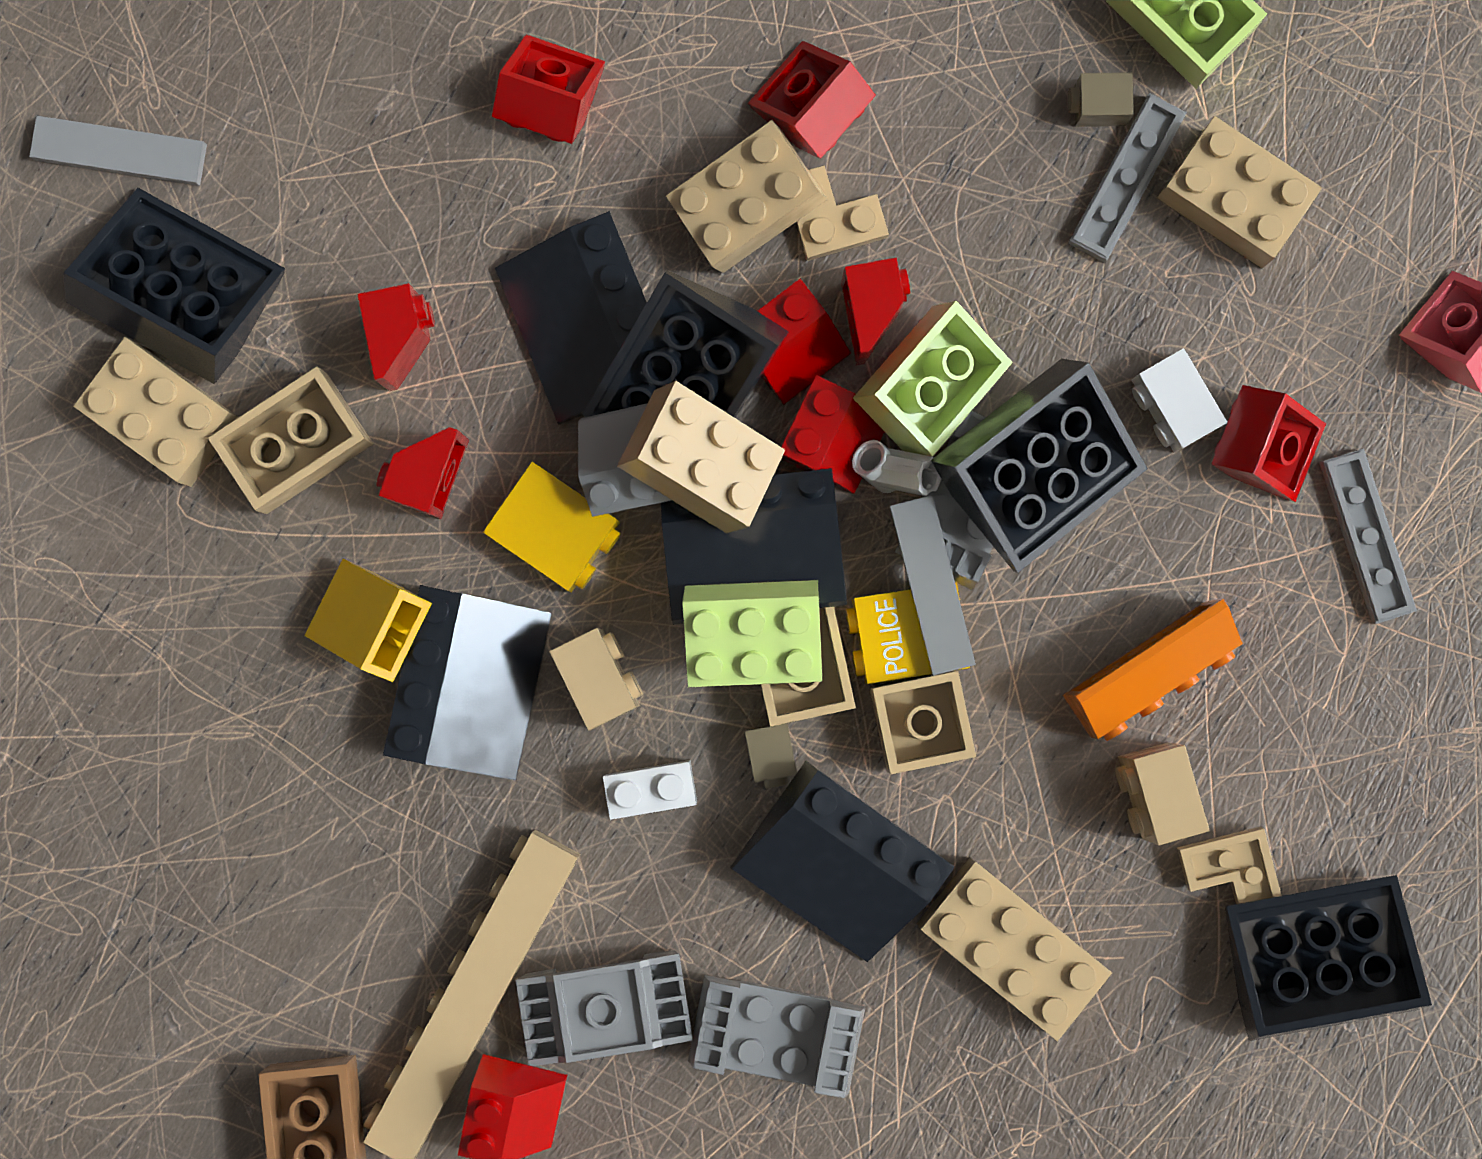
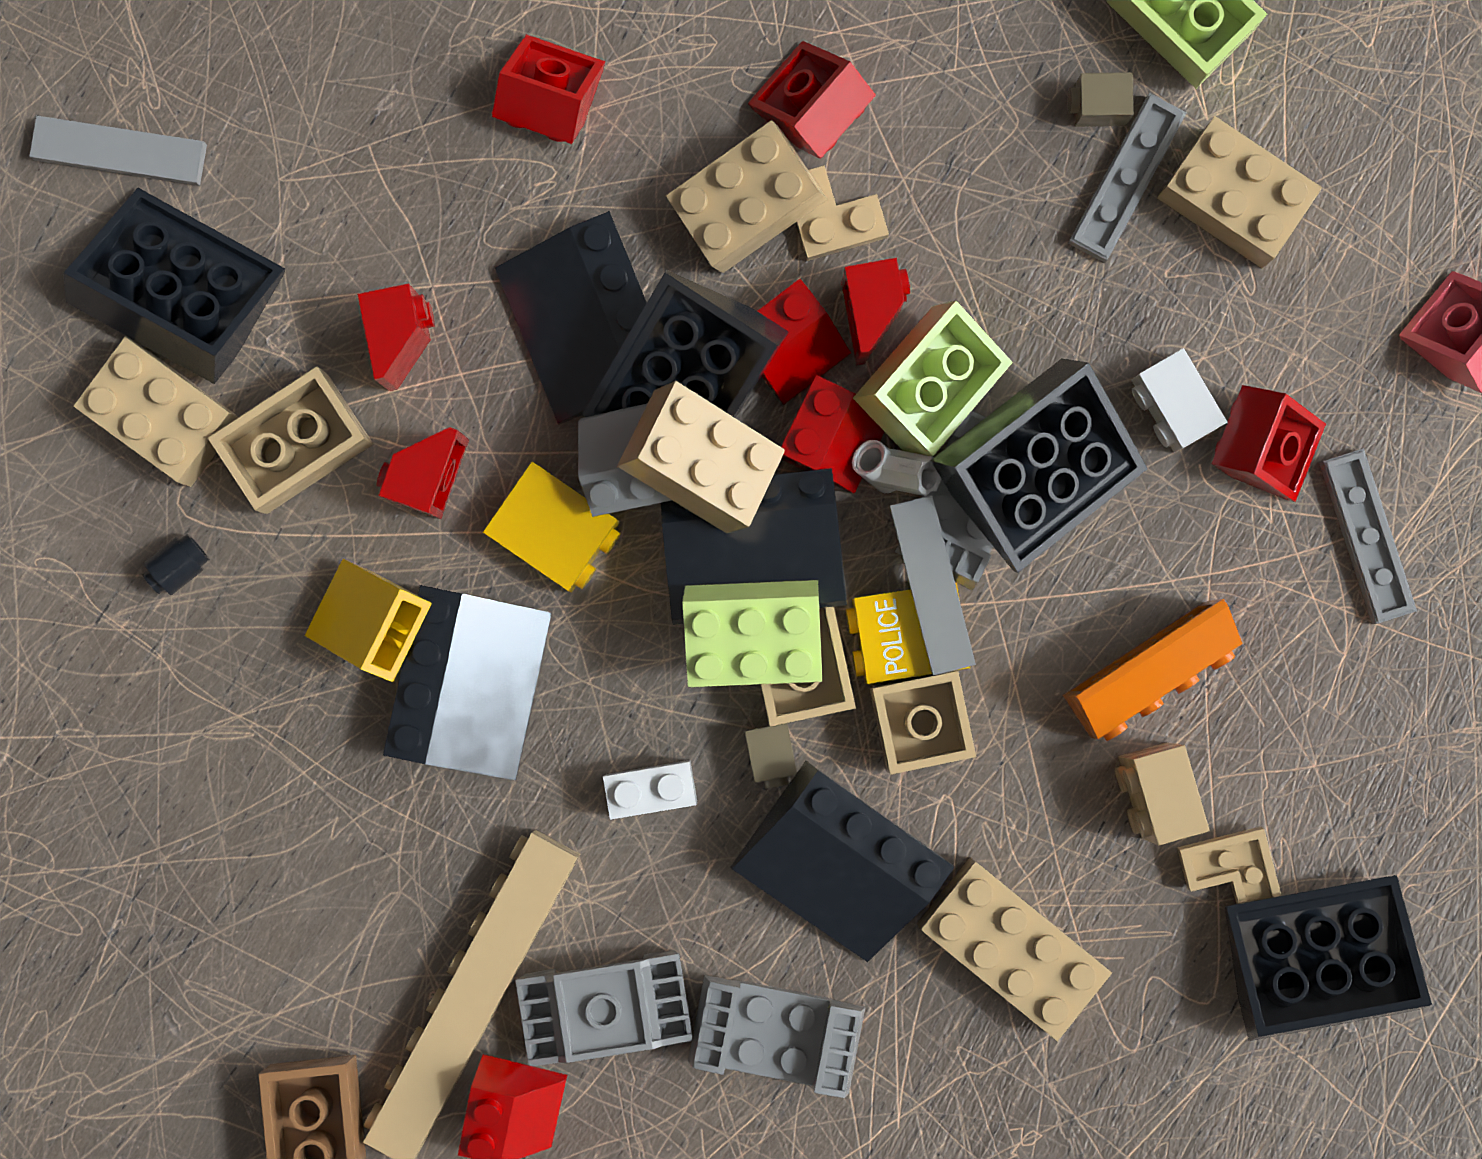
(175, 565): none -> black brick
(596, 677): tan brick -> none

